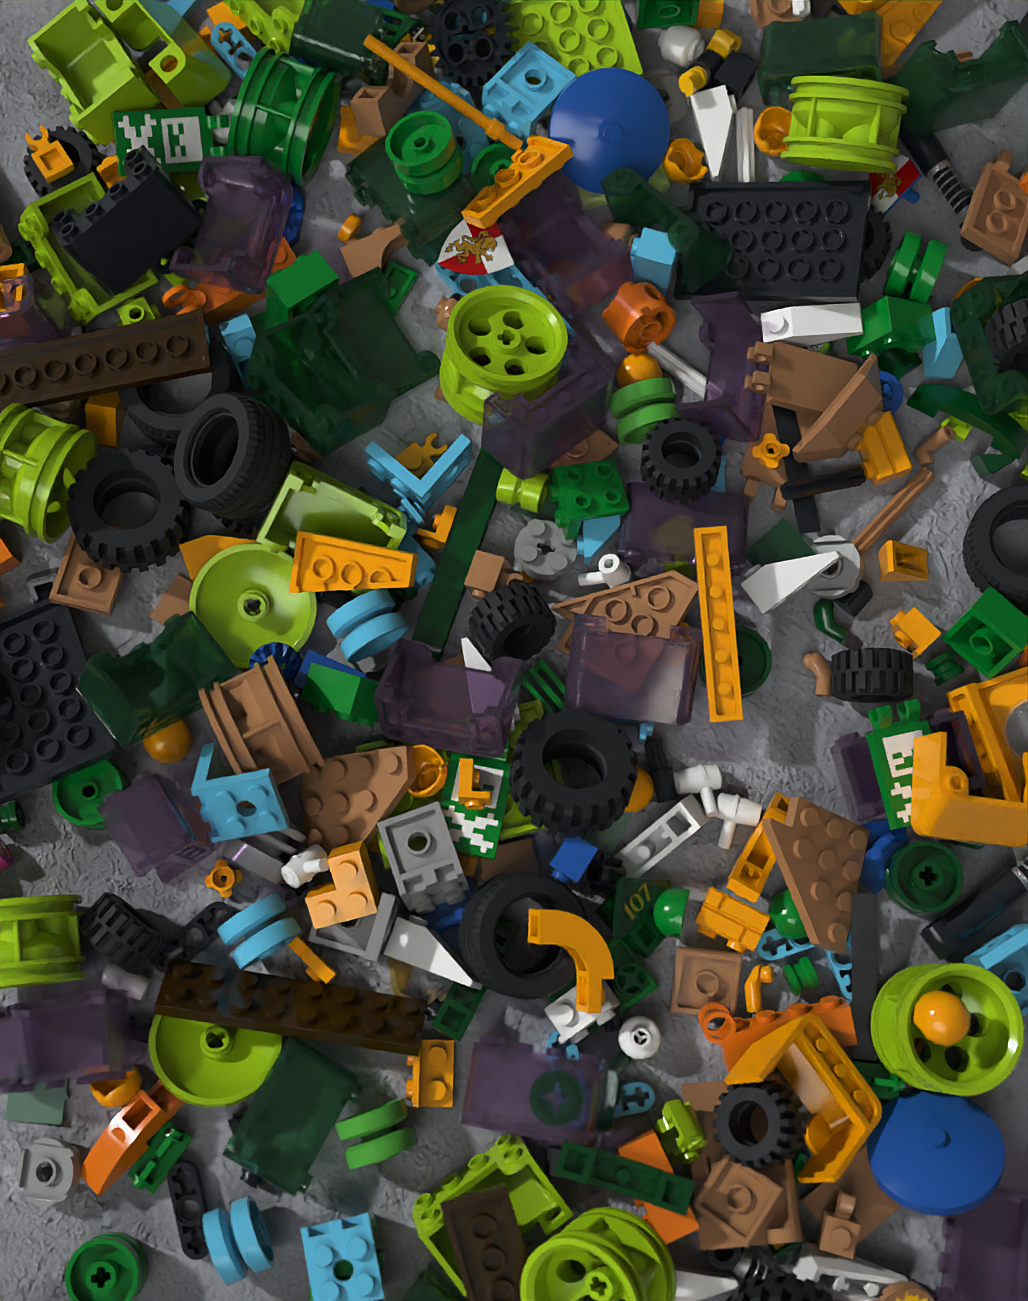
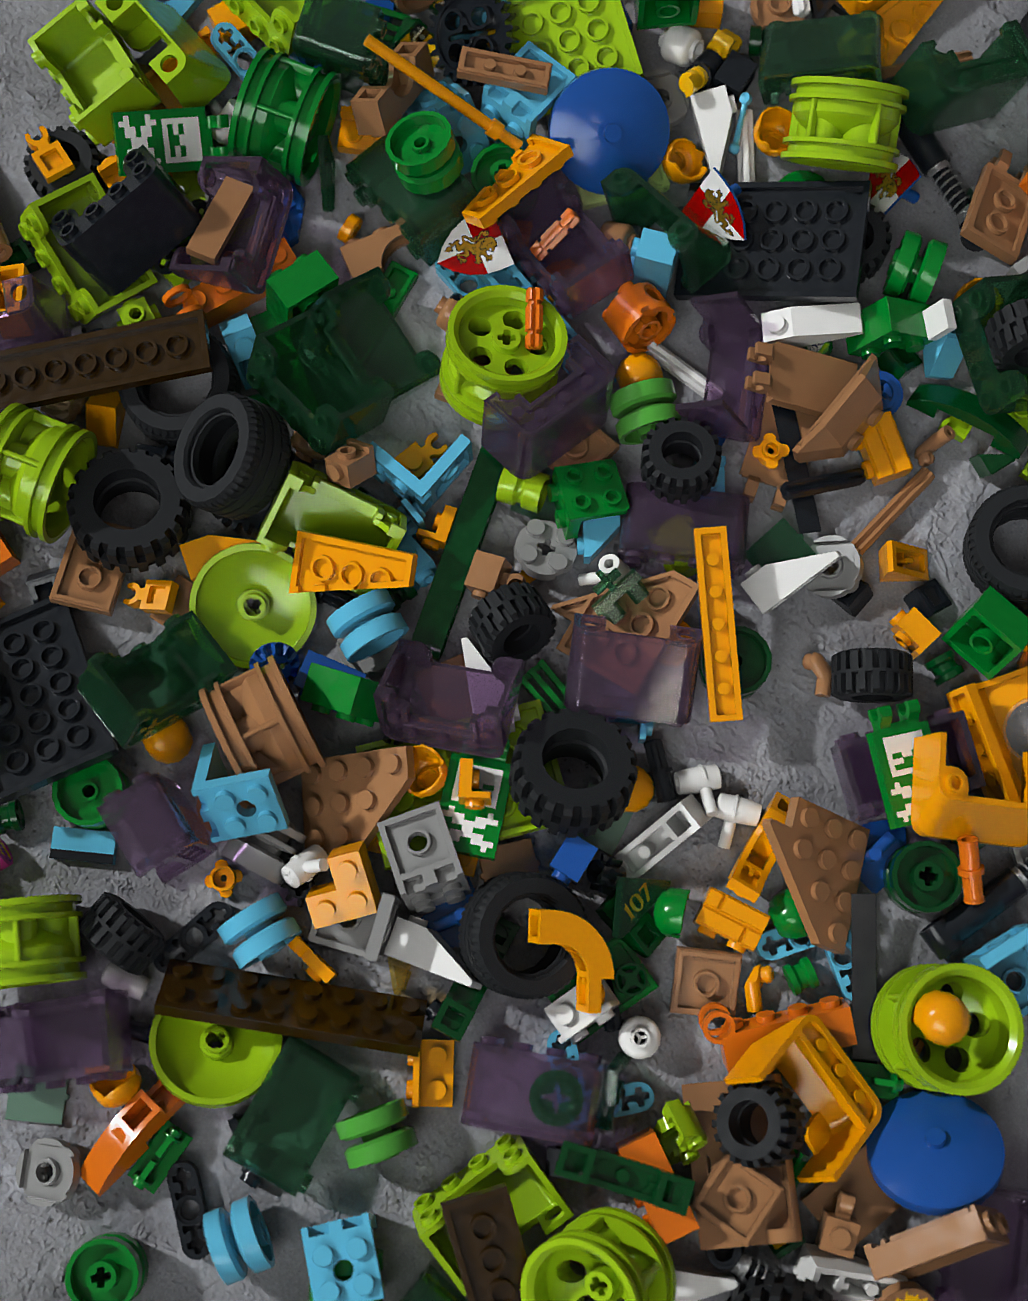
(83, 845): none -> medium azure tile
(155, 598): none -> light orange plate
(220, 220): none -> medium nougat tile
(327, 168): none -> clear green tile
(351, 464): none -> medium nougat brick
(504, 70): none -> medium nougat tile
(534, 318): none -> orange axle
(555, 234): none -> orange axle
(629, 584): none -> clear green hips
(719, 207): none -> shield
(746, 99): none -> medium azure hinge
(755, 40): none -> dark green tile
(825, 621): dark green arm -> none
(928, 599): none -> black slope
(938, 1243): none -> medium nougat door
(939, 319): none -> white tile
(971, 870): none -> orange pin

